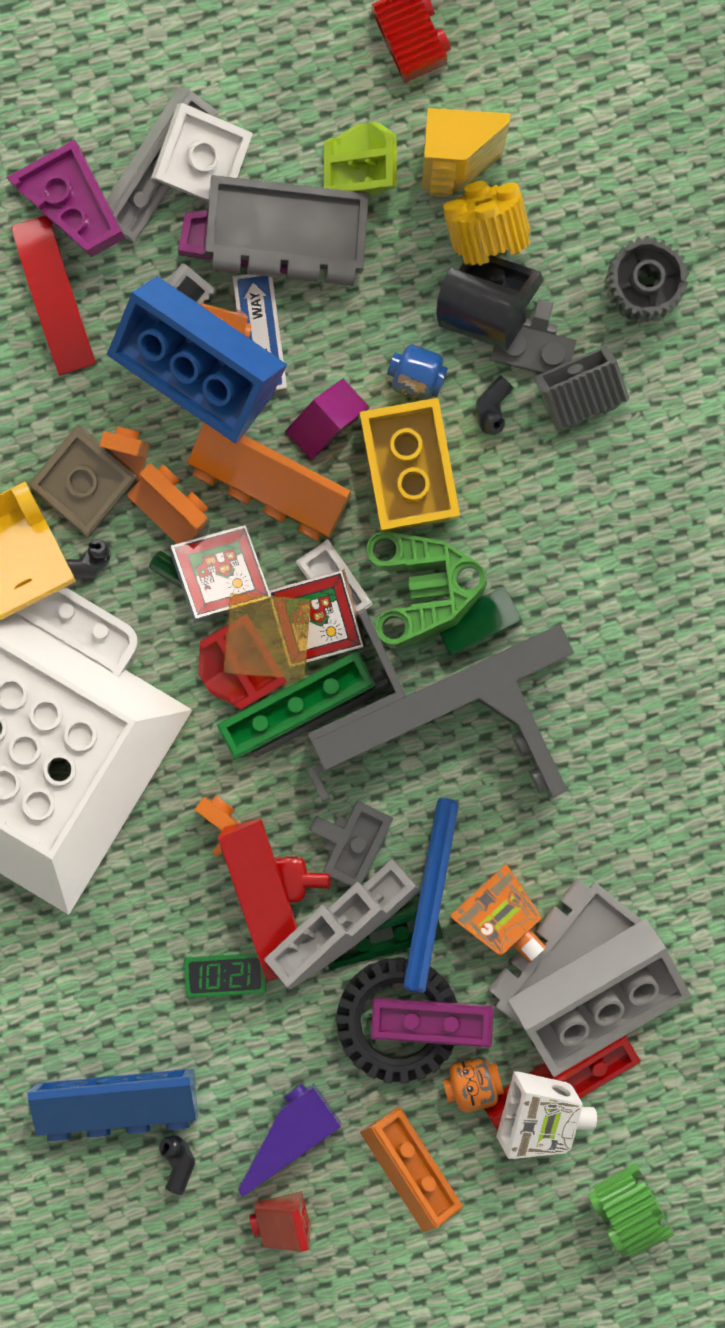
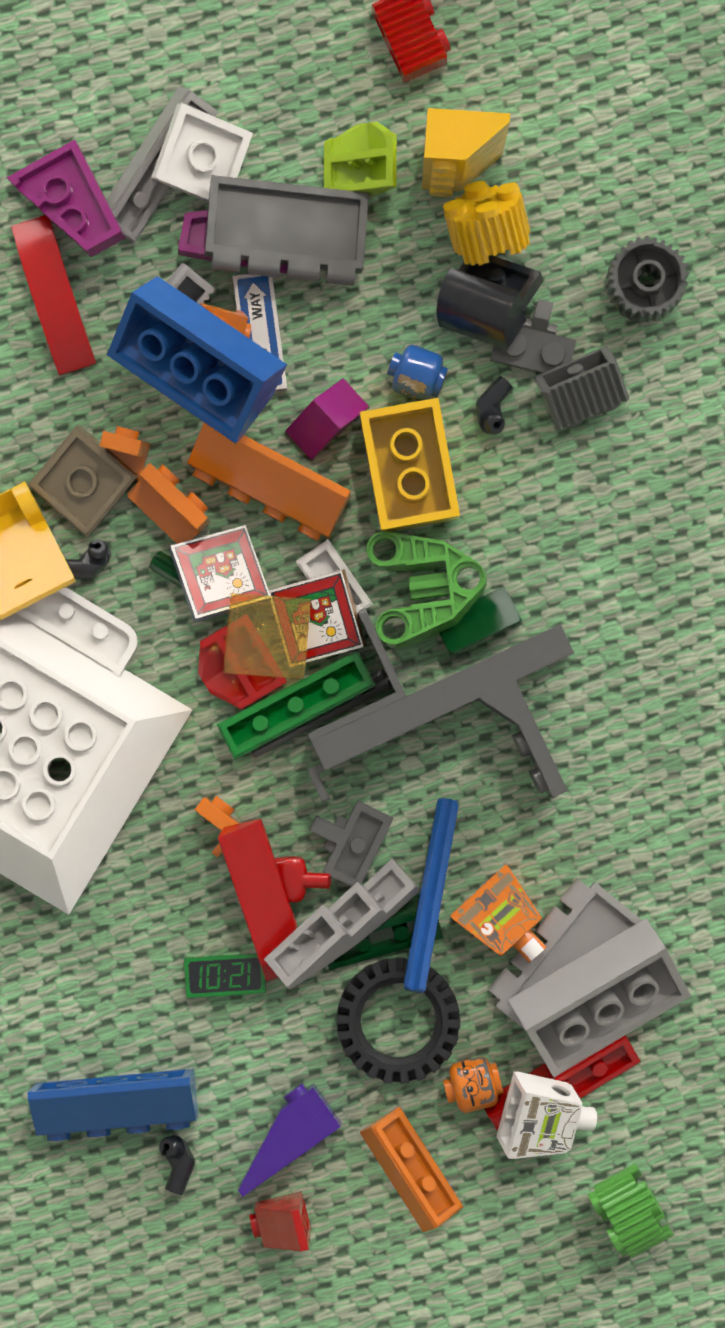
(432, 1022): magenta tile -> none

